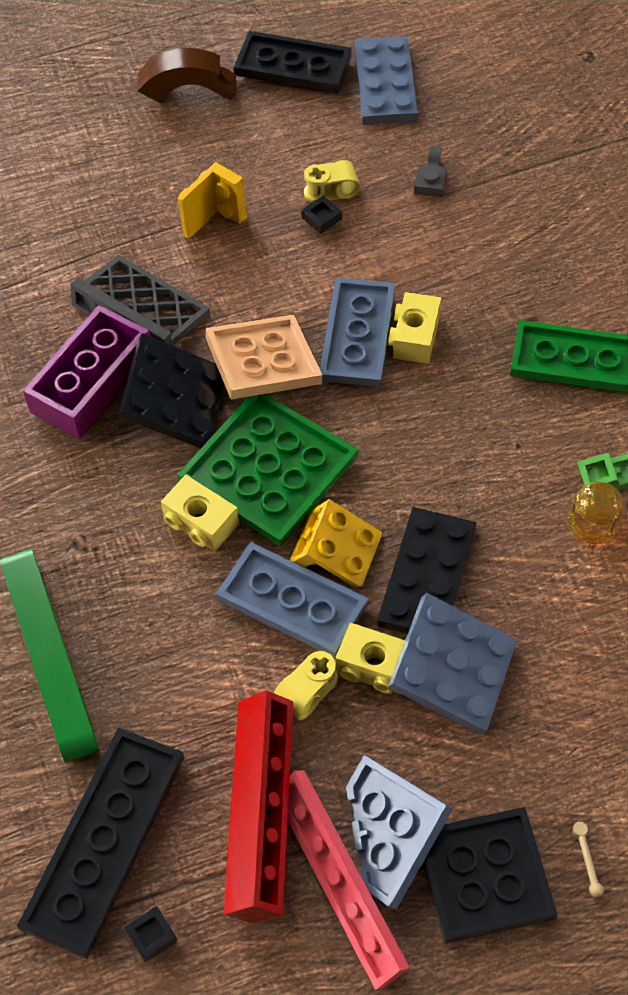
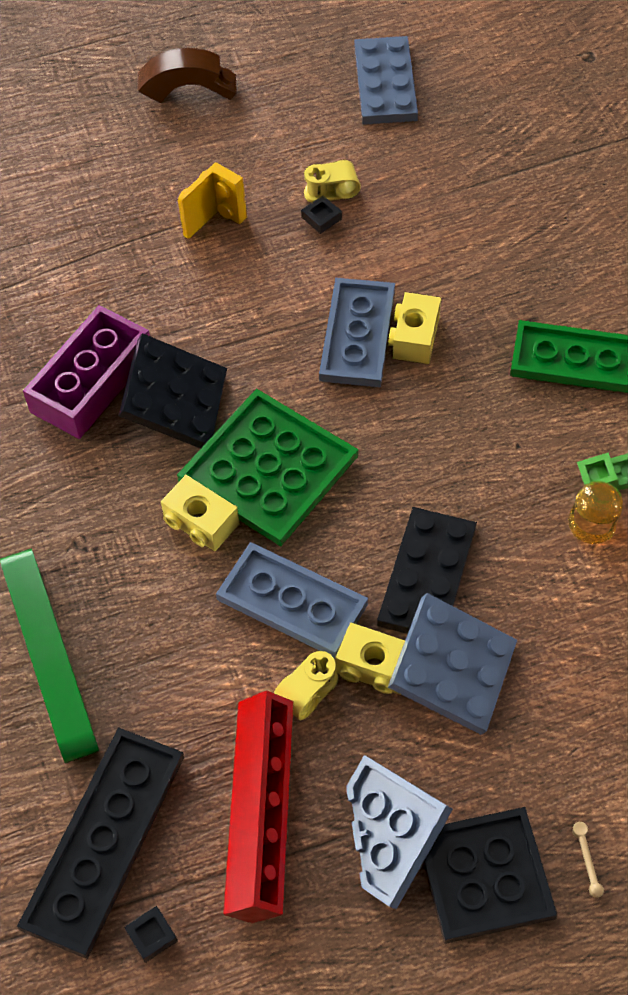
(87, 297): dark grey fence -> none
(263, 356): light nougat plate -> none
(293, 61): black plate -> none
(337, 543): yellow bracket -> none
(343, 884): coral plate -> none
(431, 177): dark grey plate -> none

